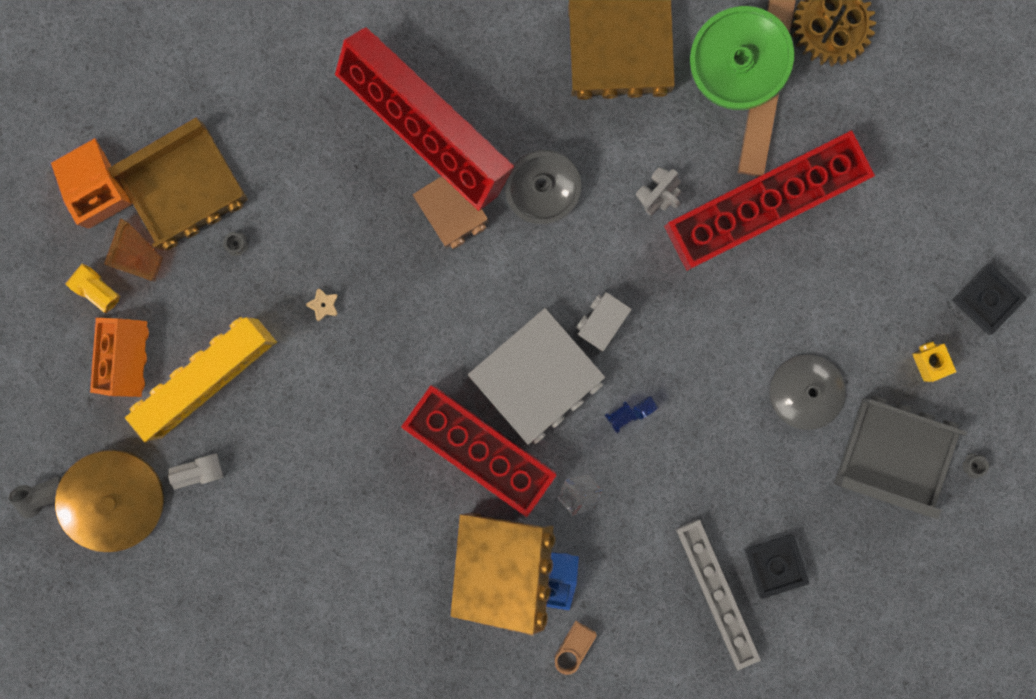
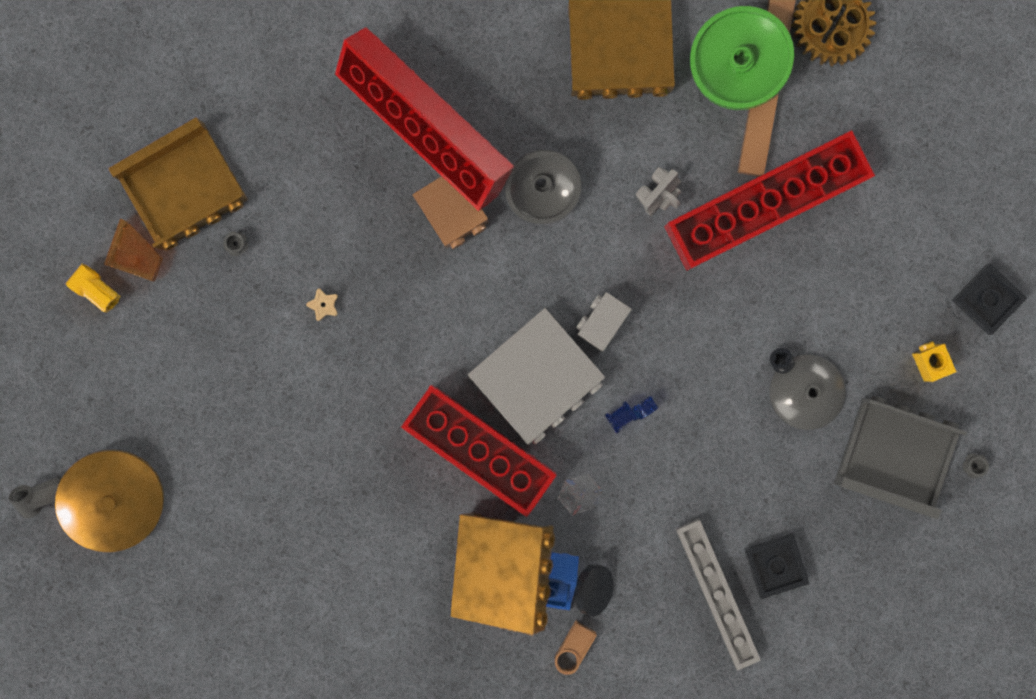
(88, 185): orange slope -> none
(119, 357): orange slope -> none
(200, 379): yellow brick -> none
(201, 470): light grey piece -> none
(594, 590): none -> black tile
(786, 354): none -> black bush

